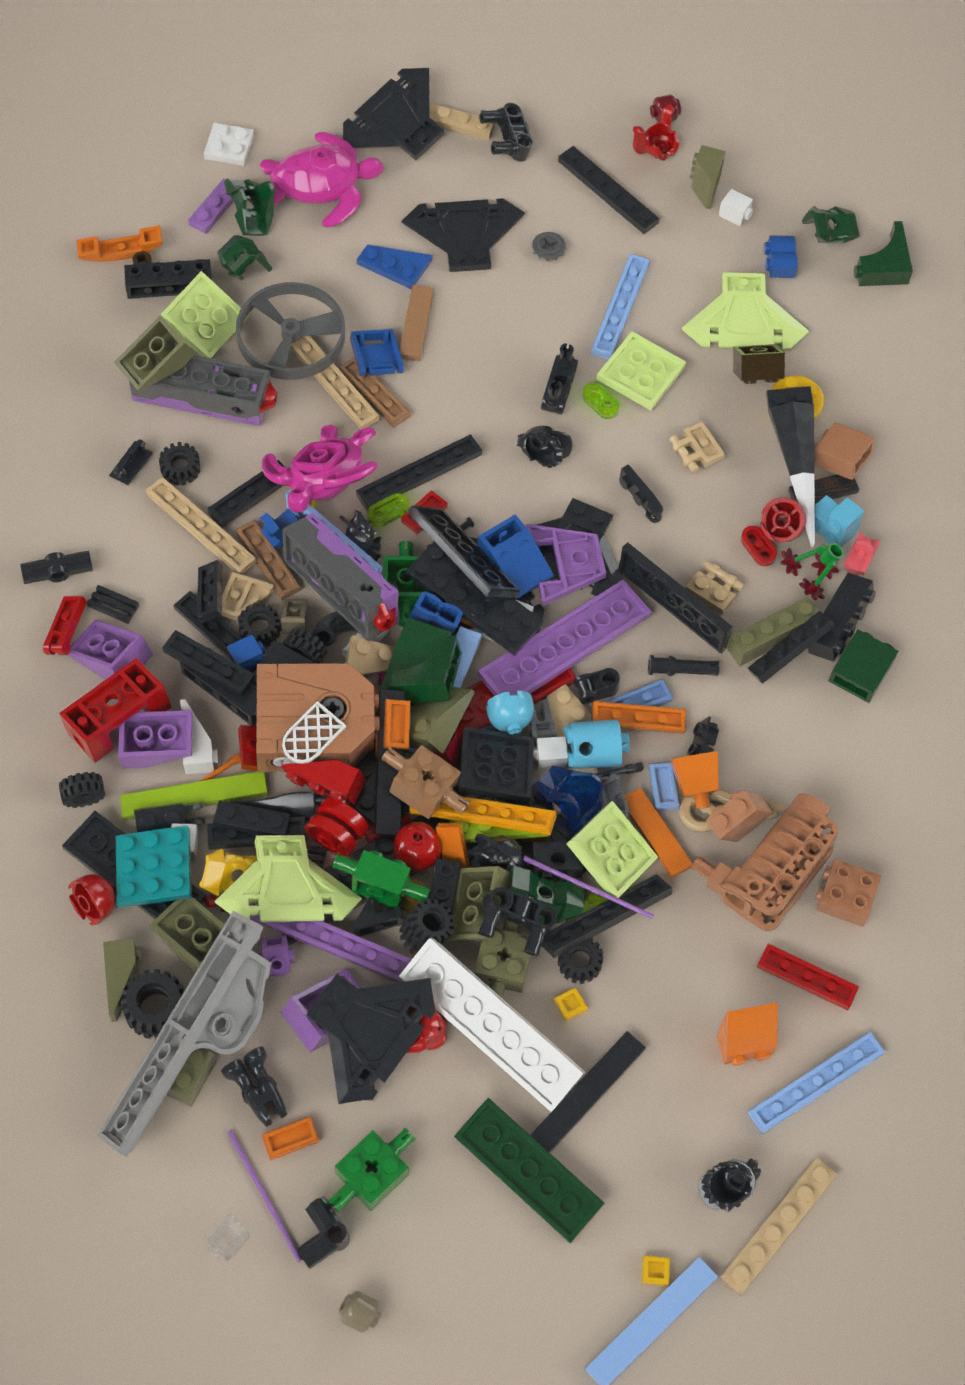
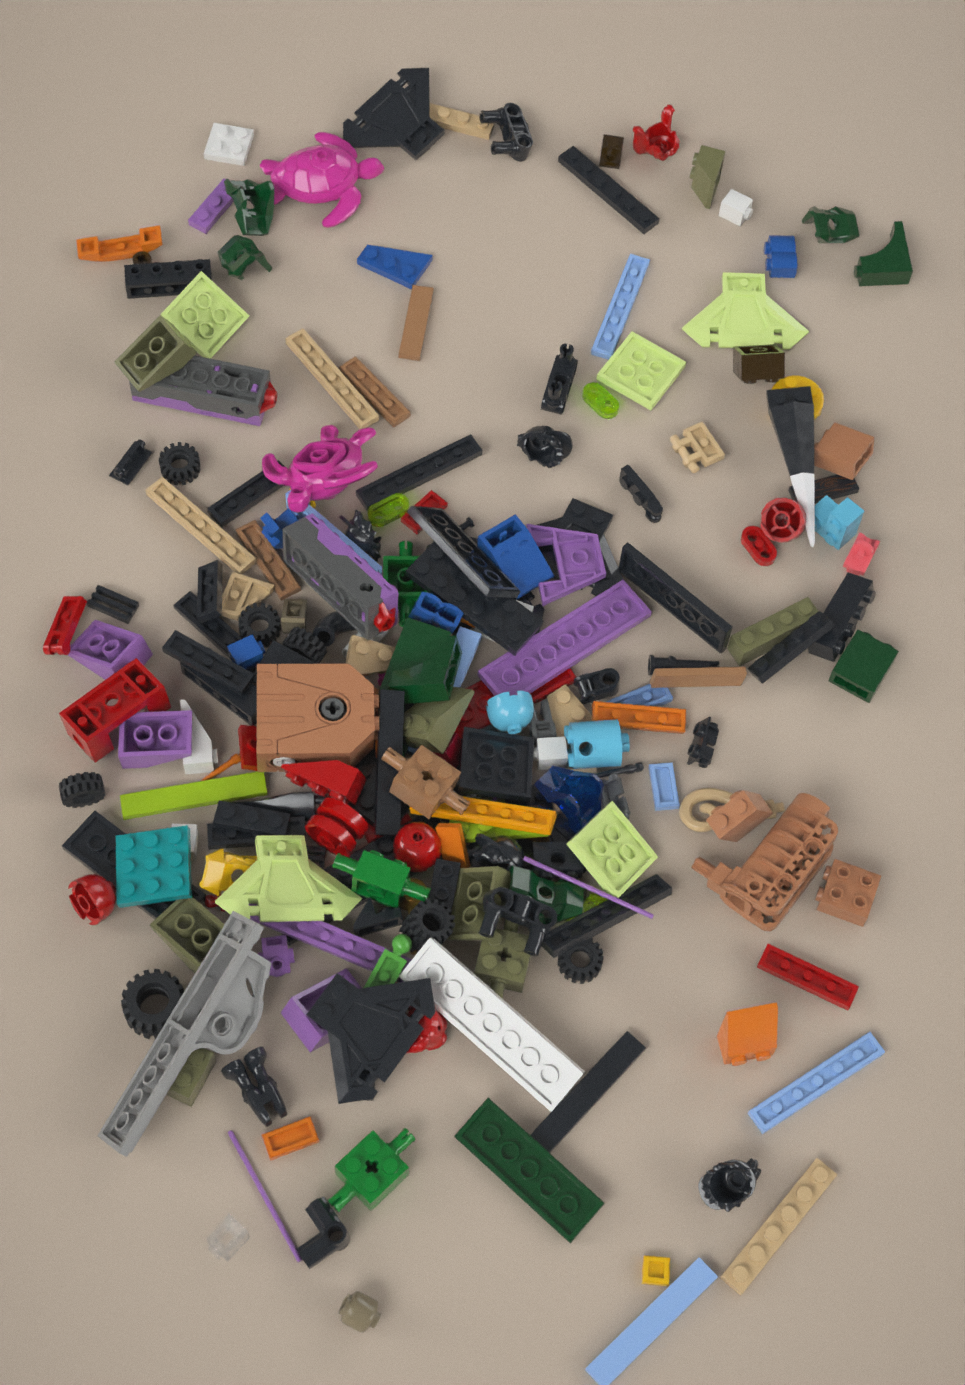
(56, 567): black piece -> none
(120, 967): olive slope -> none
(165, 815): black hinge -> none
(293, 329): dark grey piece -> none
(317, 705): white window -> none
(376, 358): blue container -> none
(390, 963): none -> bright green plate
(396, 724): orange tile -> none
(464, 229): black plate -> none
(552, 240): dark grey gear -> none
(570, 1004): yellow tile -> none
(611, 151): none -> dark brown brick
(657, 834): orange tile -> none
(661, 102): dark red head -> none
(697, 776): orange torso -> none
(698, 677): none -> medium nougat tile
(711, 592): tan plate -> none
(826, 563): plant -> none

